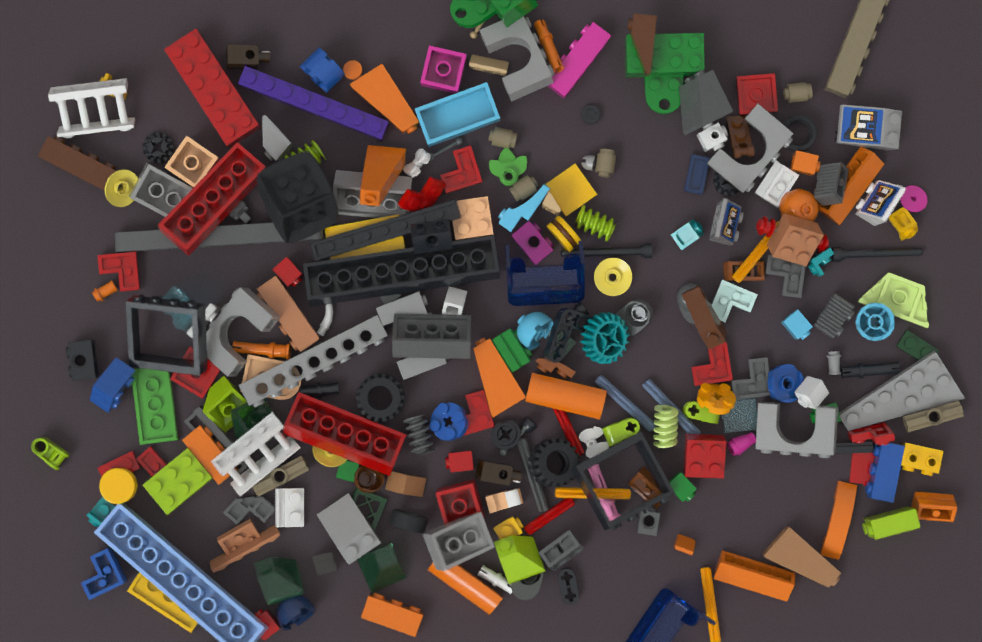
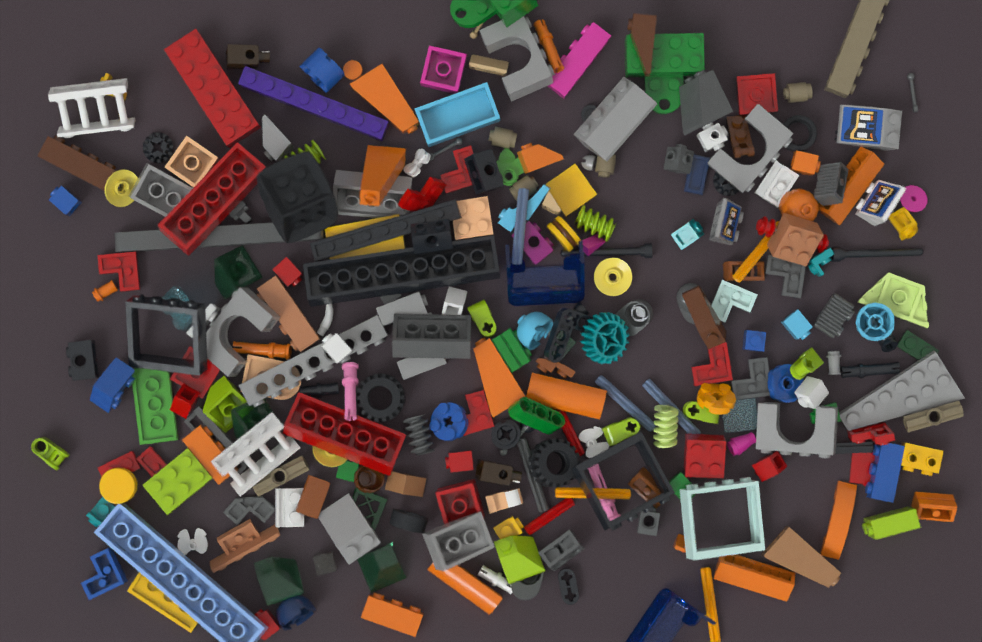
(64, 200): none -> blue brick
(184, 401): none -> red brick
(199, 542): none -> white piece
(234, 271): none -> clear green slope
(313, 497): none -> dark orange slope
(335, 347): none -> white brick
(350, 383): none -> bright pink pin
(480, 180): none -> black brick
(481, 315): none -> lime piece
(520, 224): none -> sand blue axle
(536, 157): none -> orange slope
(536, 415): none -> green beam
(592, 243): none -> dark pink piece
(615, 119): none -> light grey slope
(678, 159): none -> dark grey brick
(754, 340): none -> blue brick
(755, 518): none -> light aqua window
(769, 466): none -> red brick
(807, 363): none -> lime piece
(888, 343): none -> black bush
(910, 76): none -> dark grey hinge

